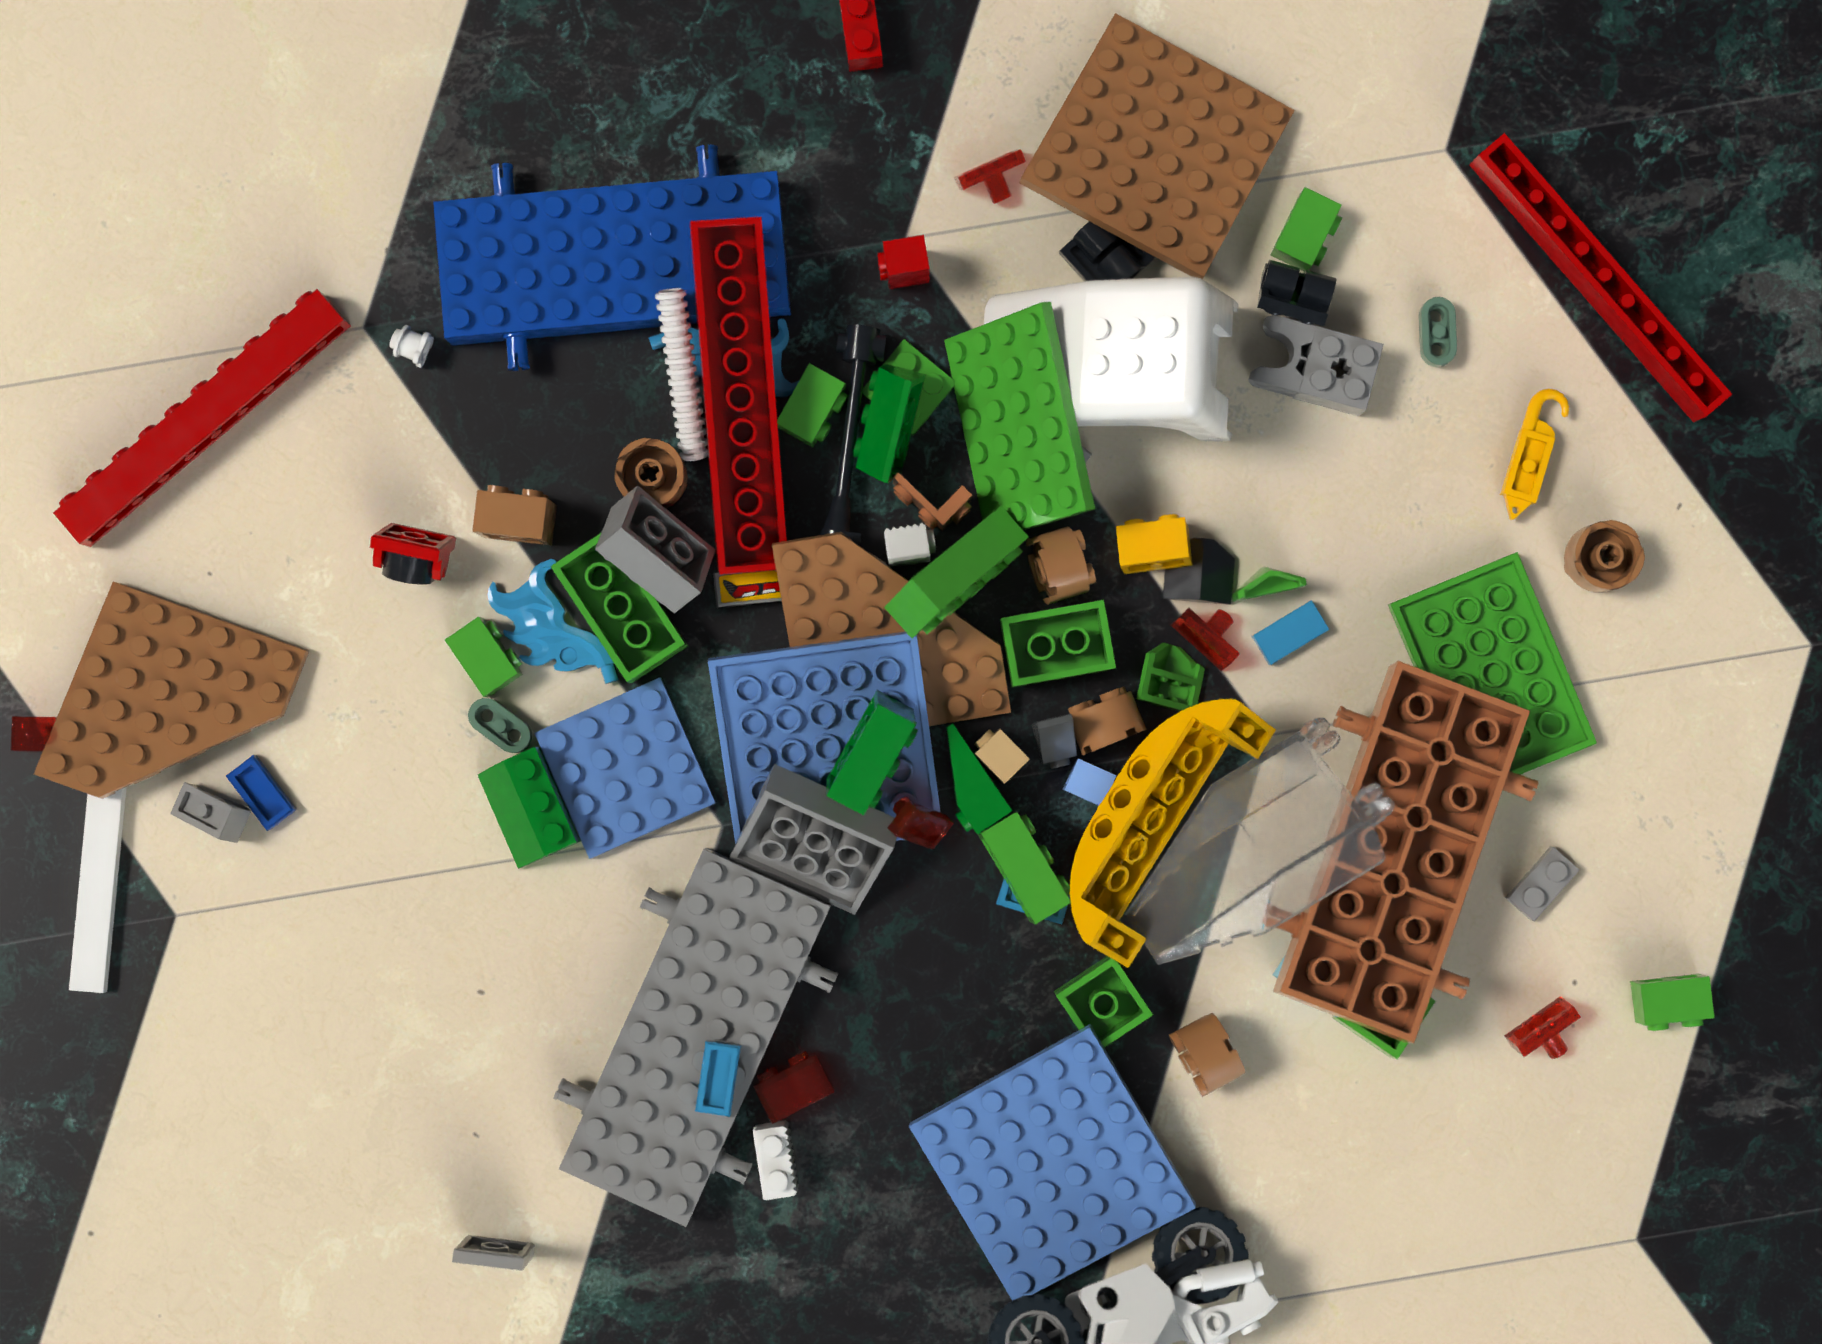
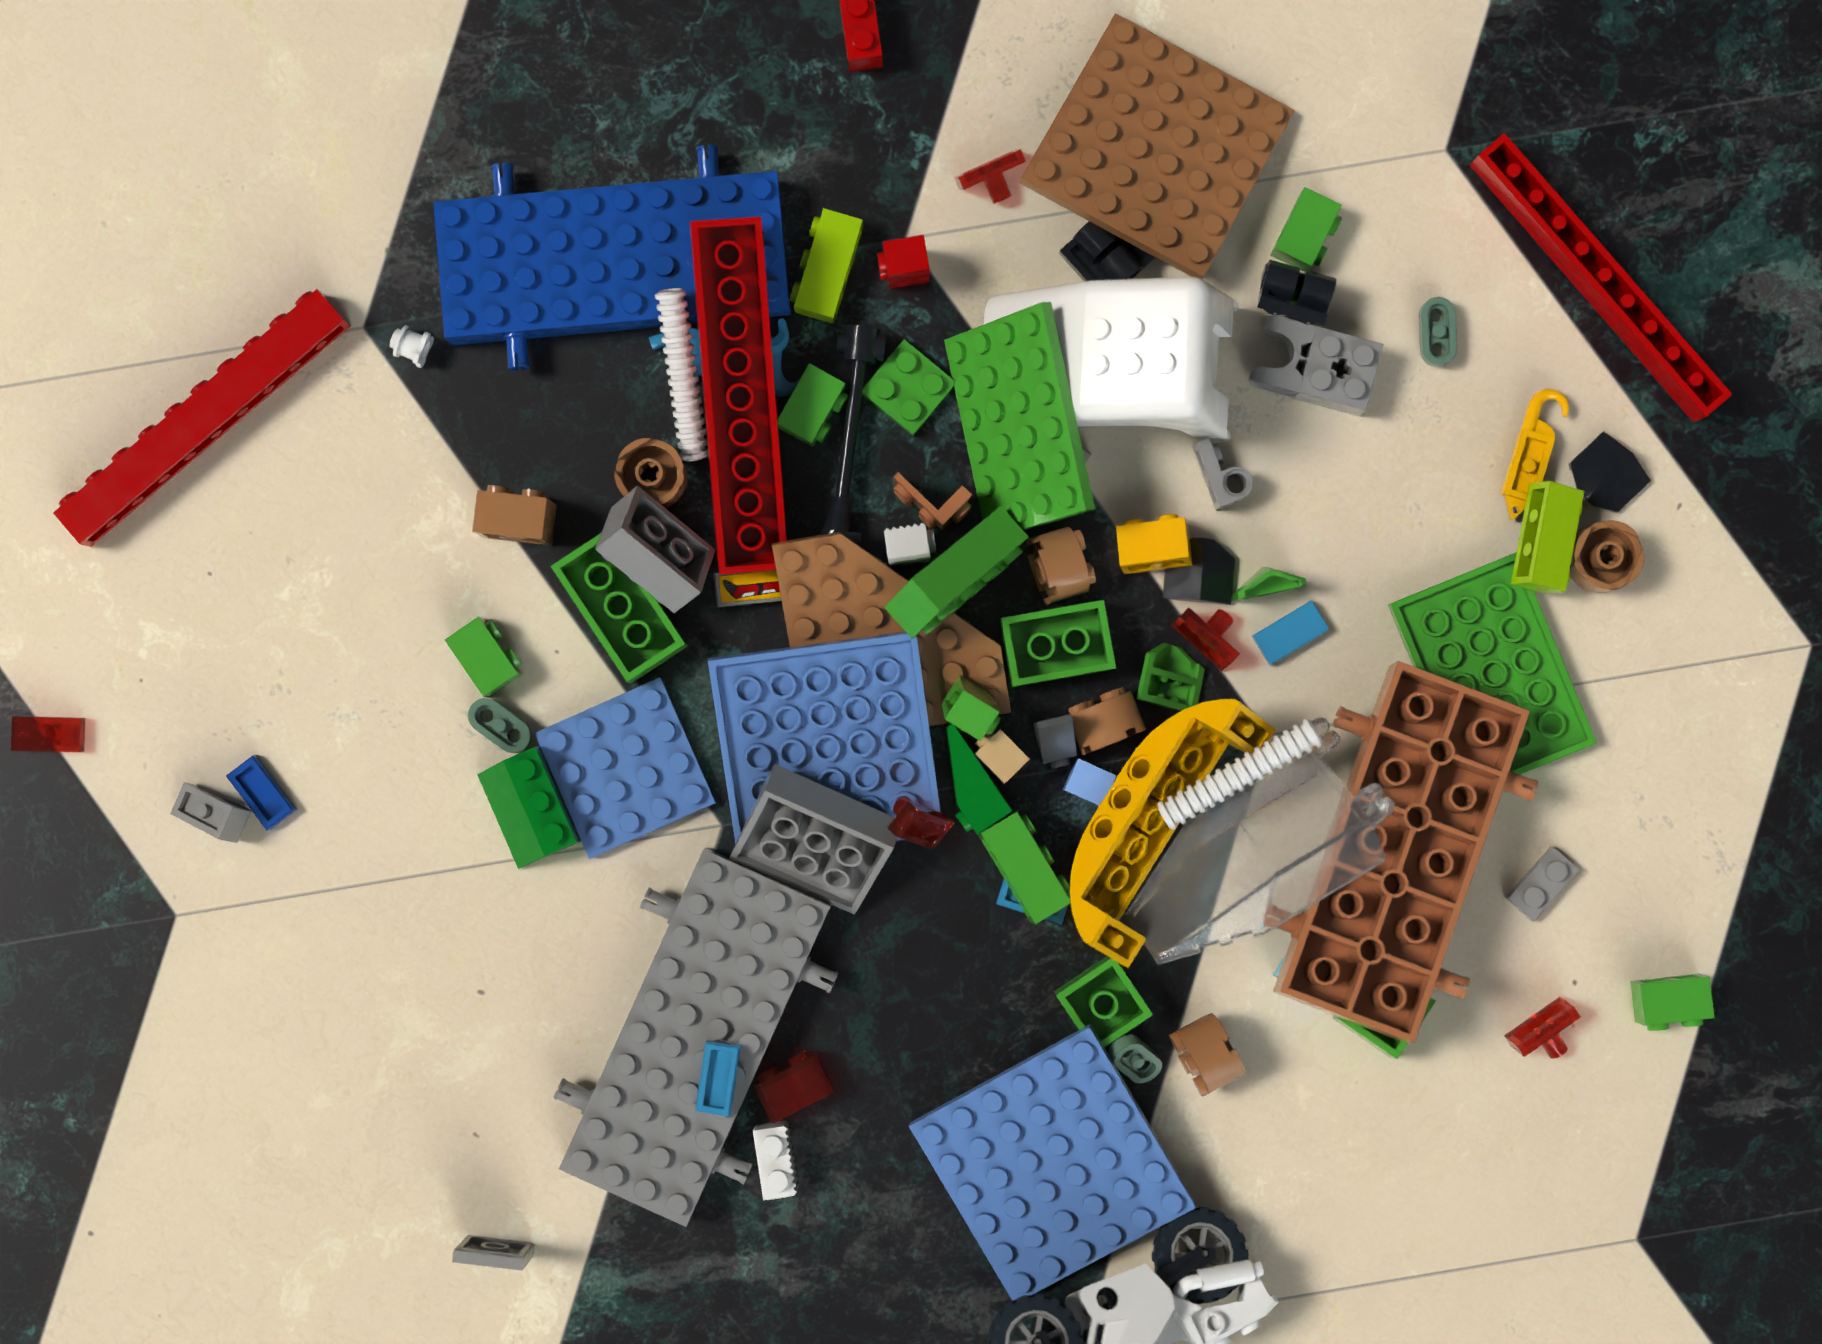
(97, 893): white tile -> none
(162, 691): medium nougat plate -> none
(411, 553): red piece -> none
(543, 629): dark azure piece -> none
(827, 265): none -> lime brick
(871, 753): green brick -> none
(888, 421): green slope -> none
(971, 708): none -> bright green brick
(1135, 1058): none -> sand green plate
(1209, 459): none -> light grey plate
(1239, 774): none -> white piece
(1547, 537): none -> lime brick
(1608, 473): none -> black slope

